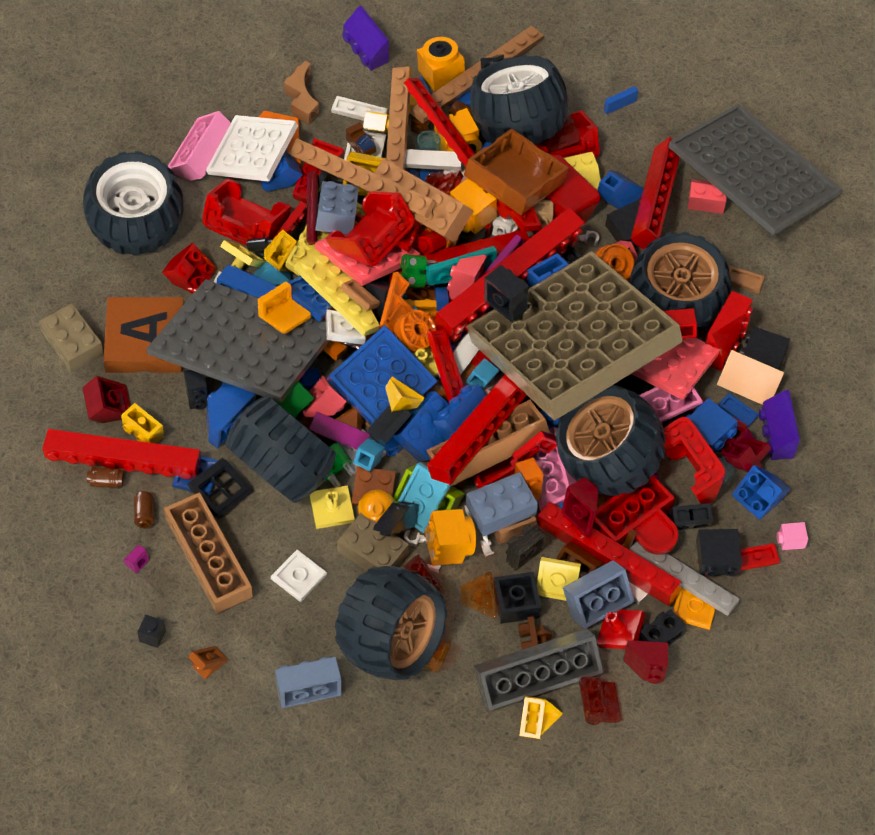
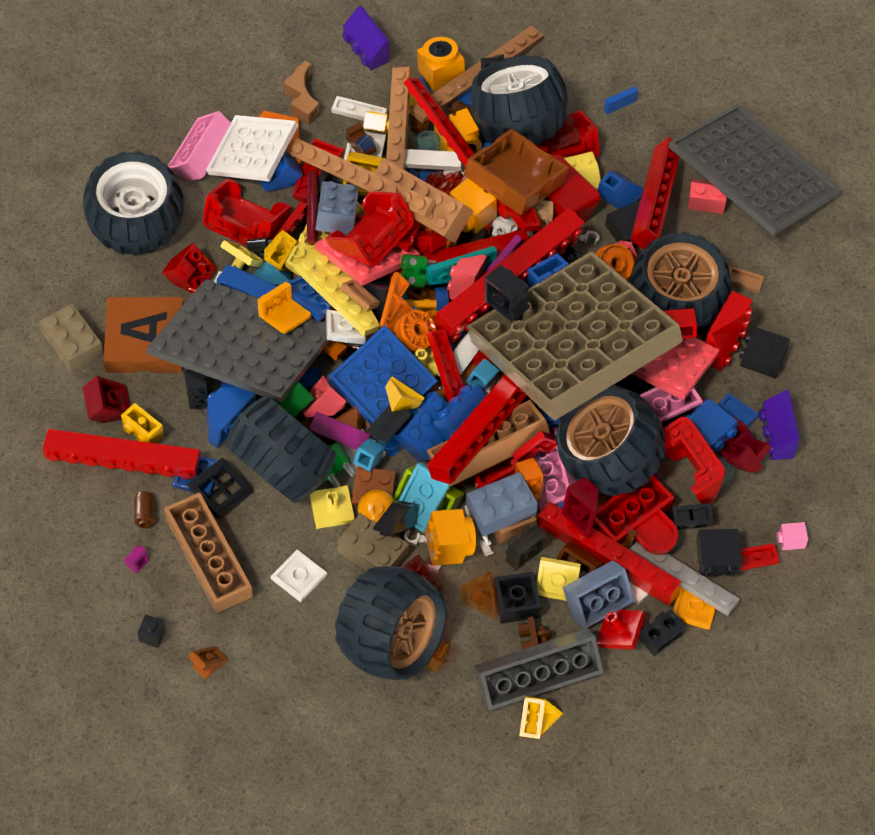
(105, 477): reddish brown head -> none
(308, 682): sand blue brick -> none
(599, 701): clear red brick -> none
(647, 659): dark red slope -> none
(750, 377): light nougat tile -> none
(760, 491): blue slope -> none

